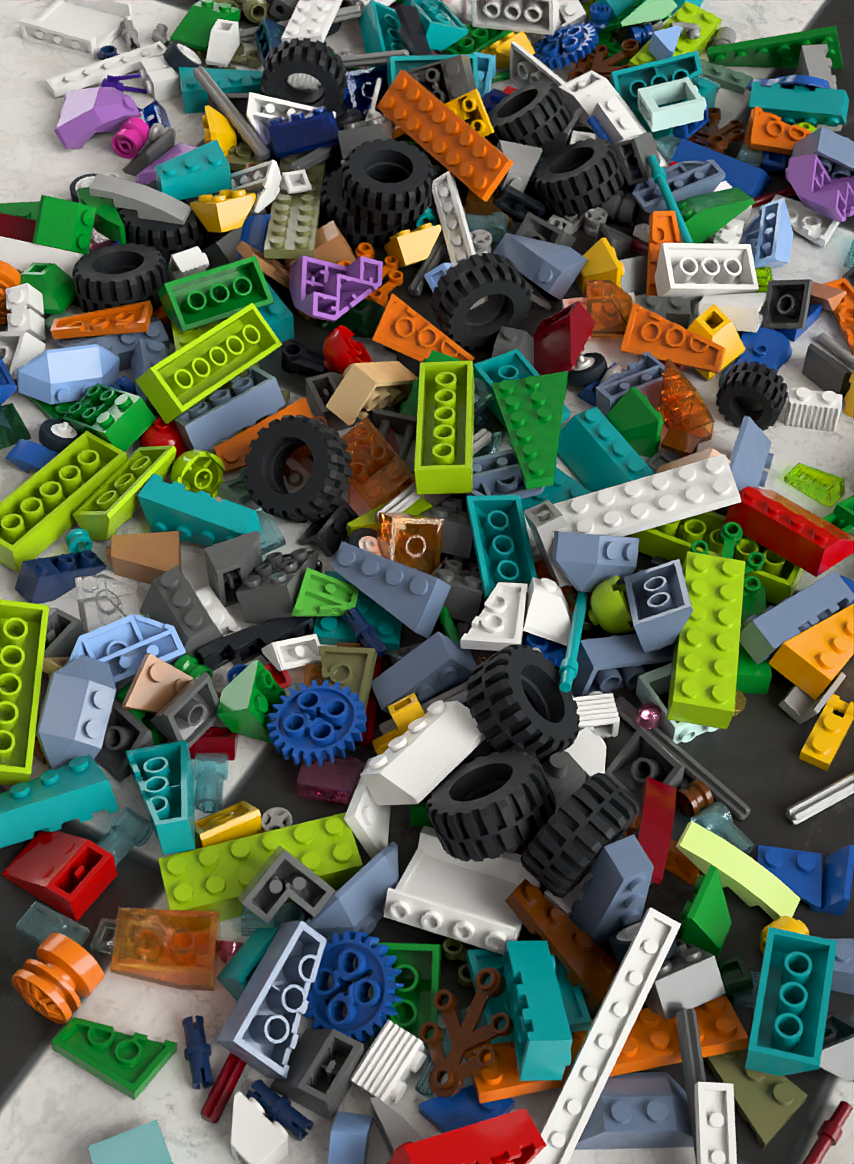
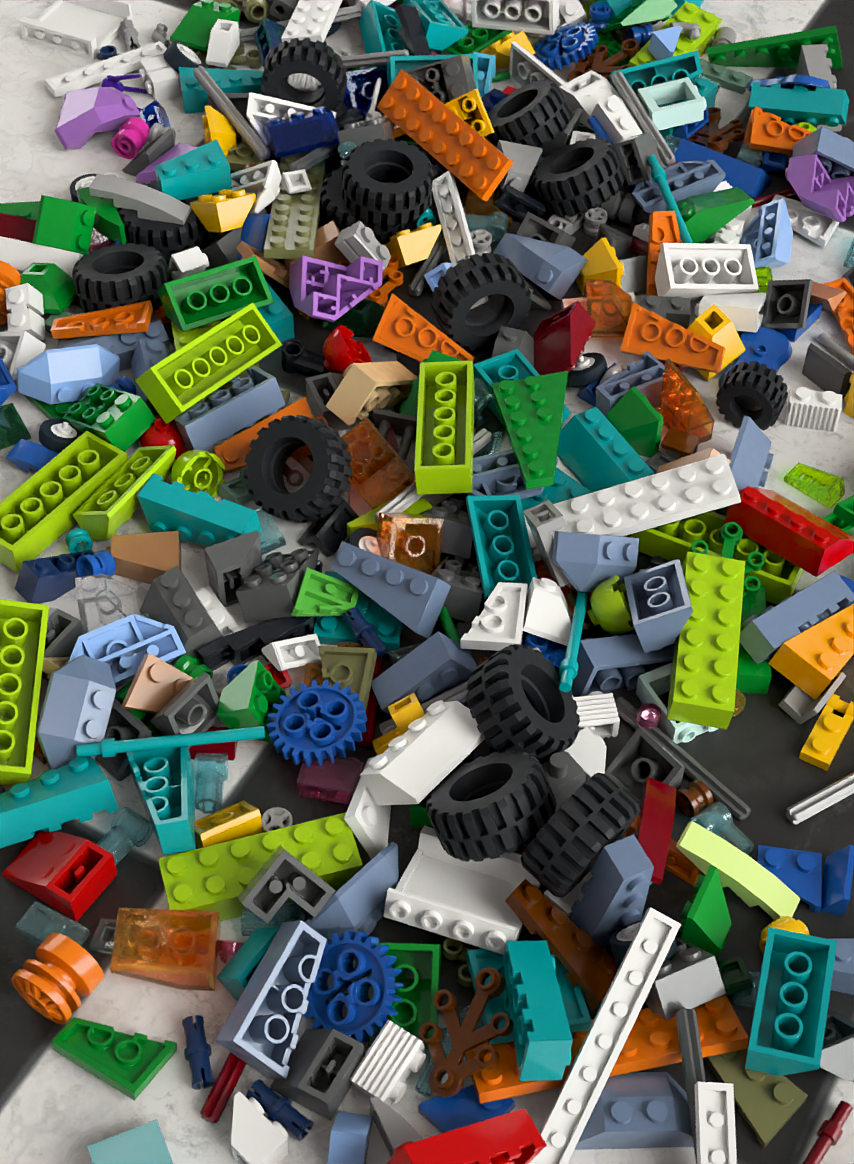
(98, 563): none -> blue wheel
(110, 747): none -> teal bar
(346, 148): none -> clear light blue axle
(360, 241): none -> light grey brick
(642, 117): none -> light grey axle

